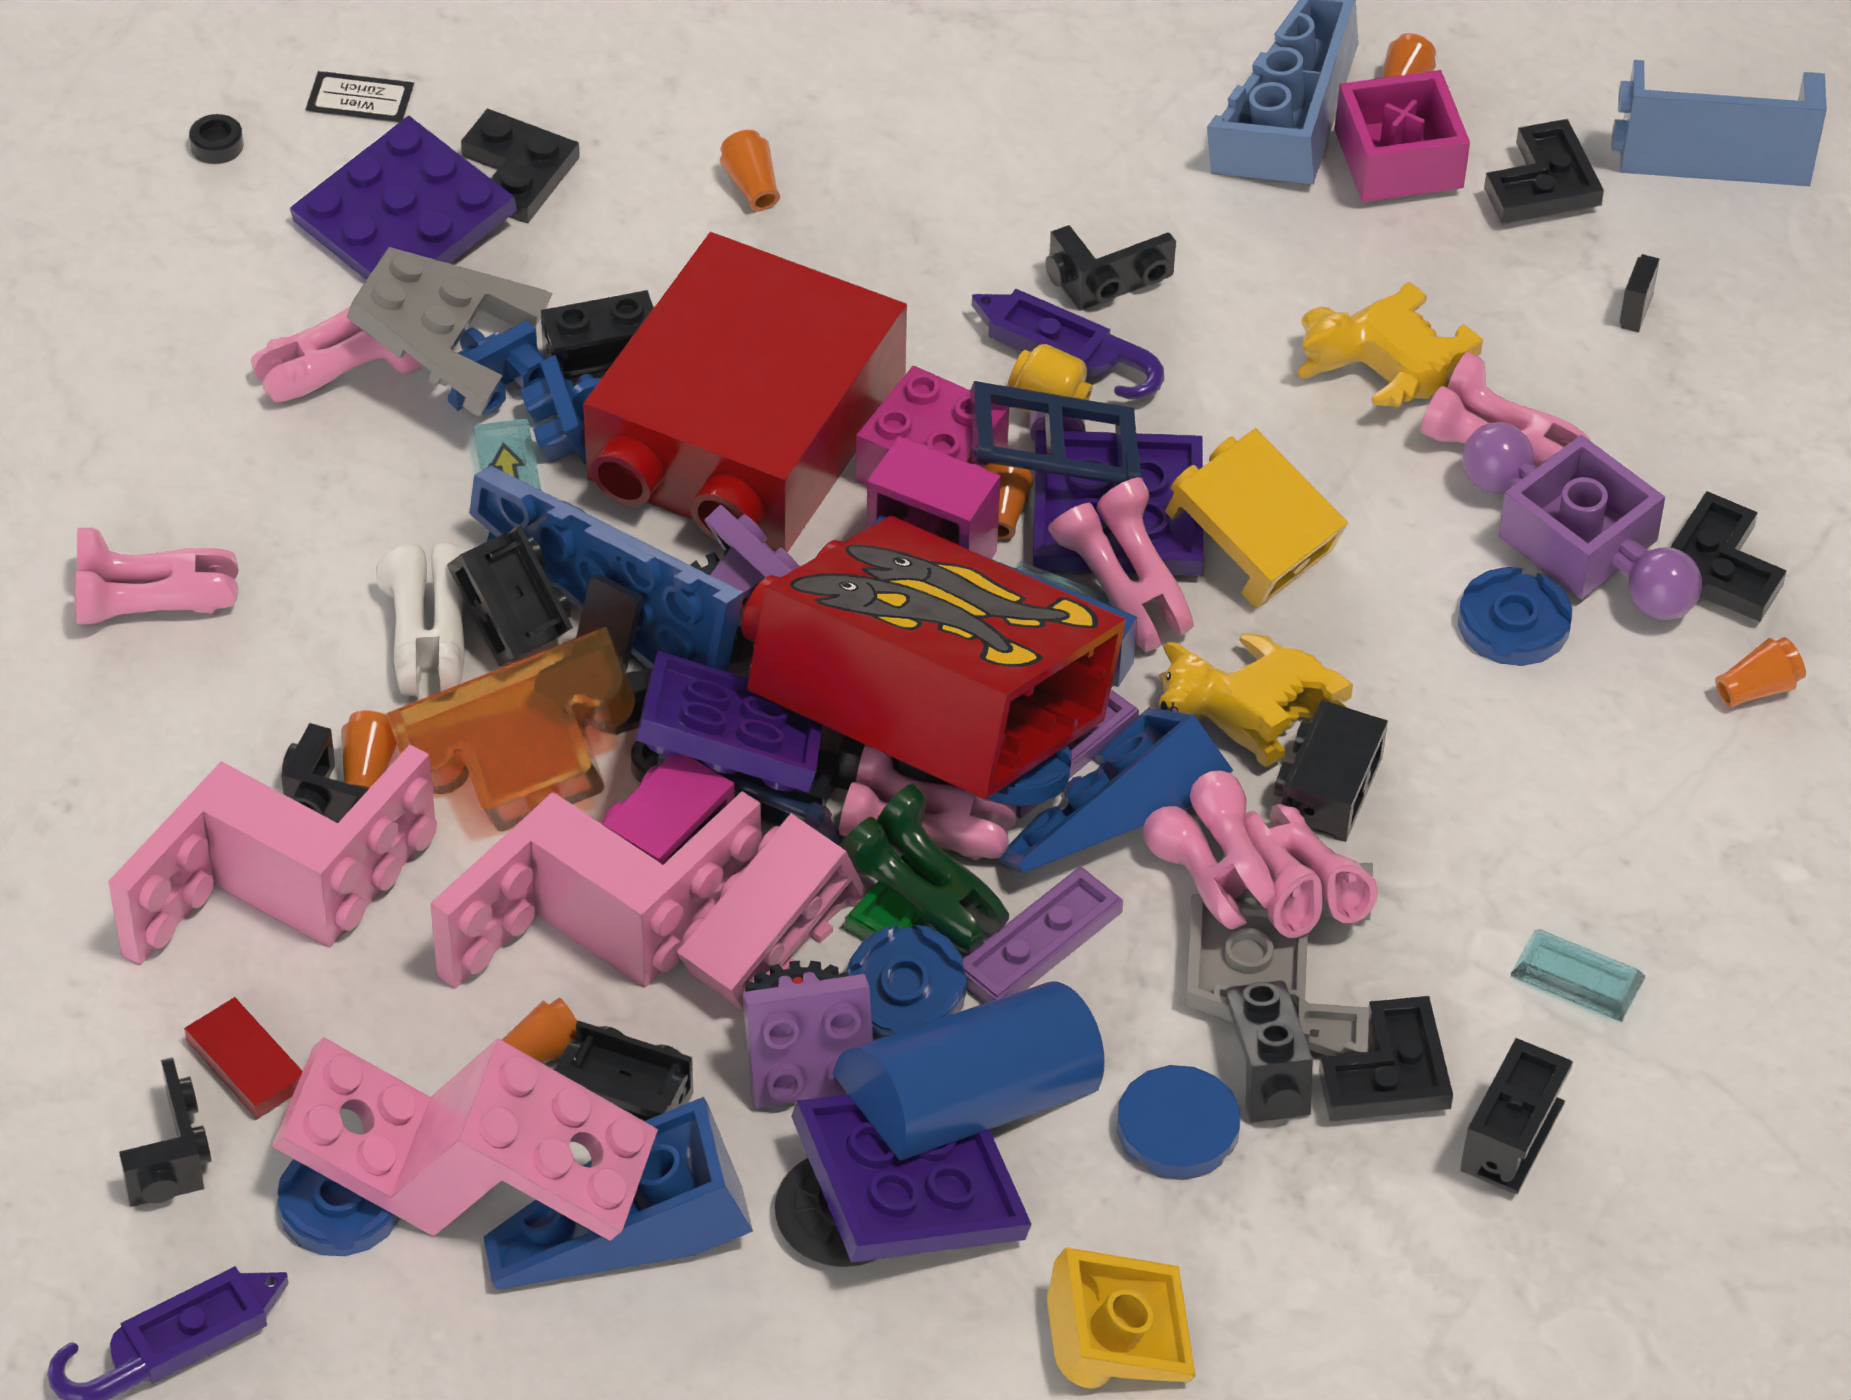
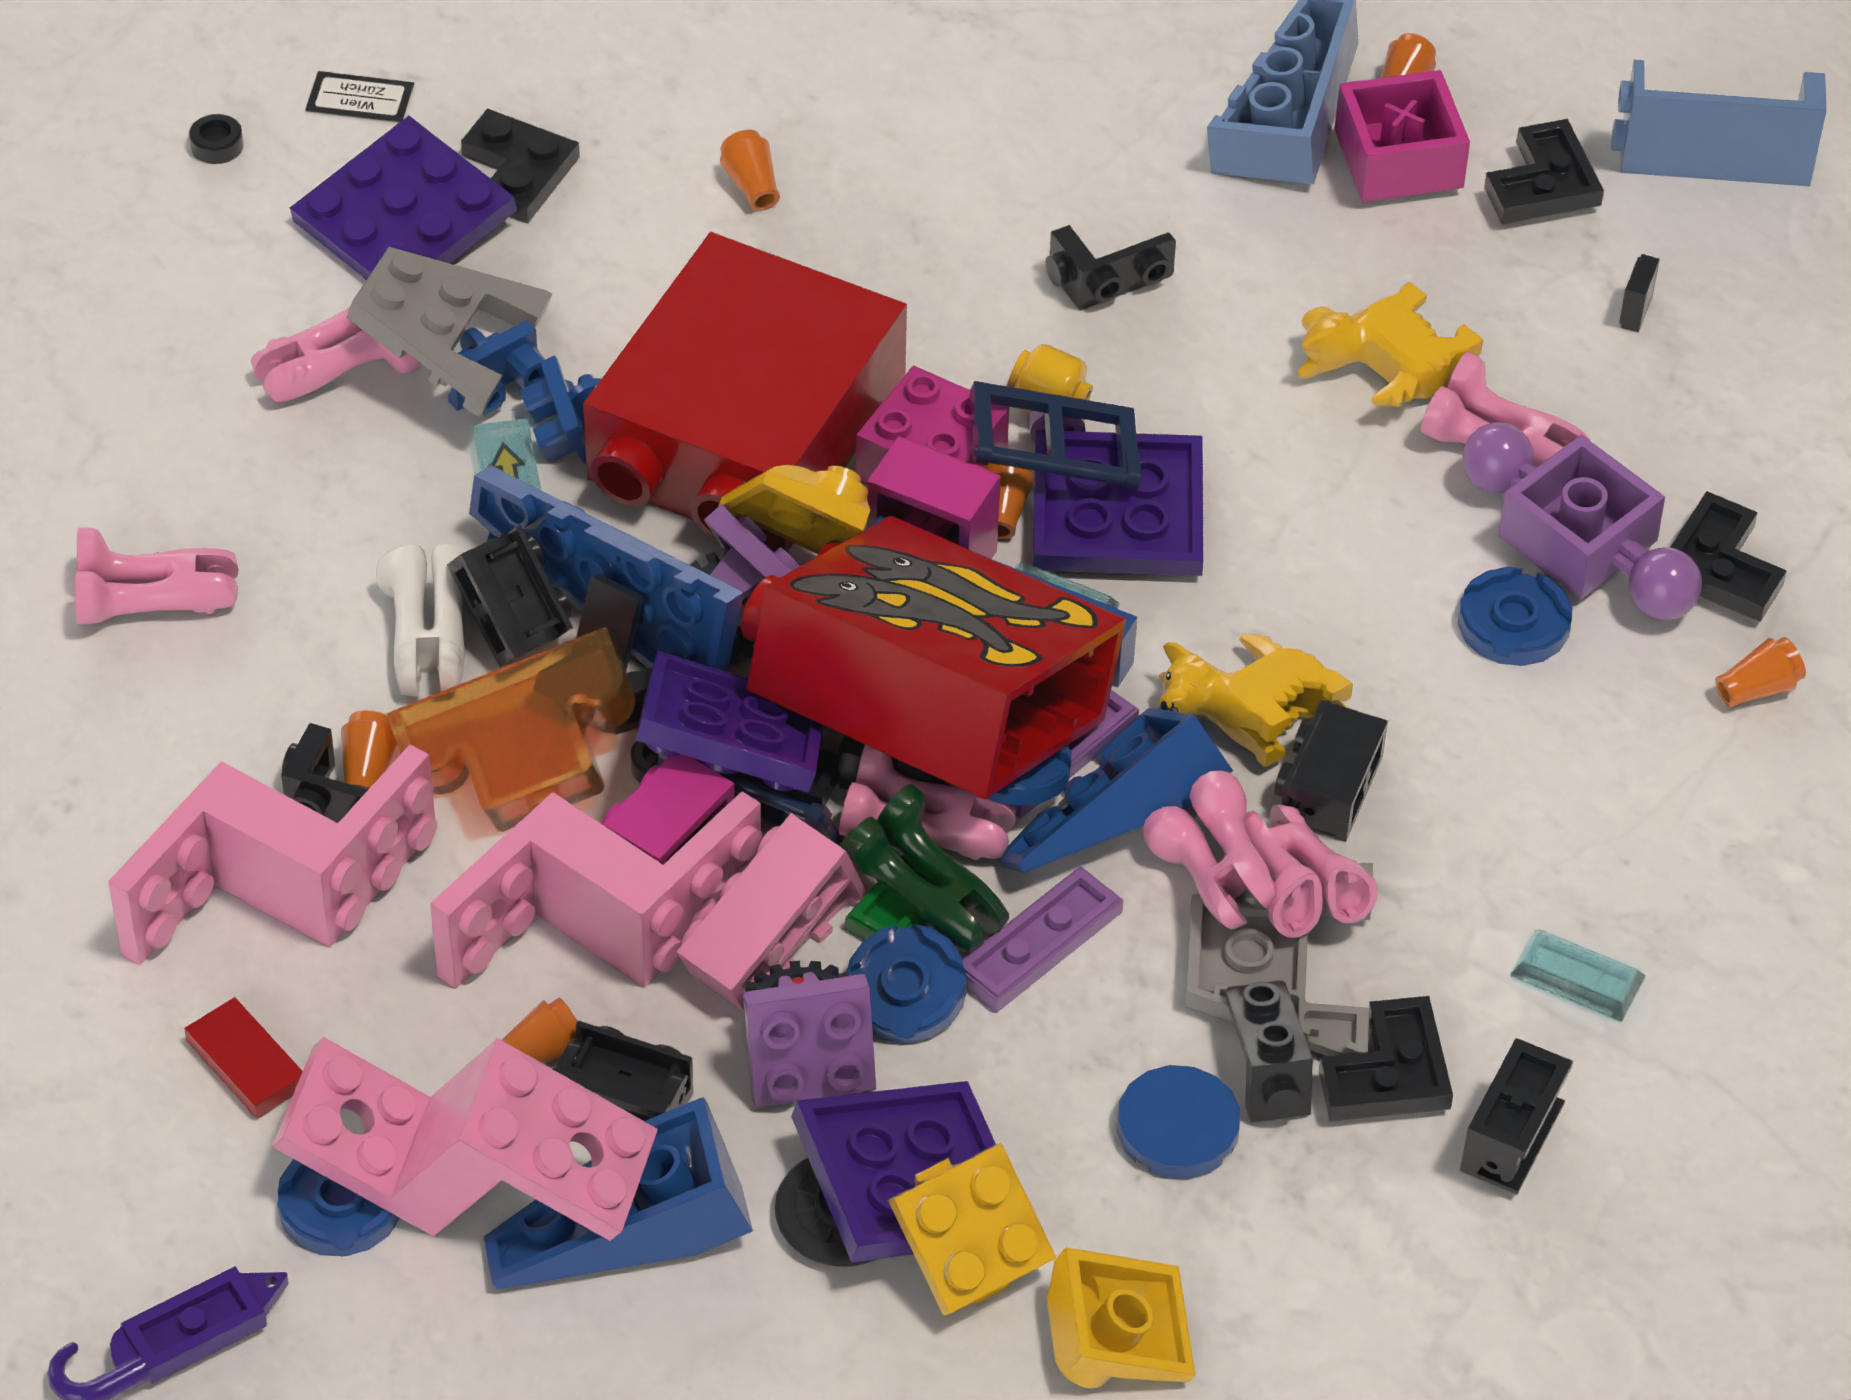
(174, 1165): black bracket -> none
(592, 332): black hinge -> none
(803, 504): none -> yellow slope
(971, 1228): none -> yellow piece
(975, 1068): blue brick -> none
(1028, 321): dark purple plate -> none
(1123, 513): bright pink piece -> none
(1258, 513): yellow panel -> none

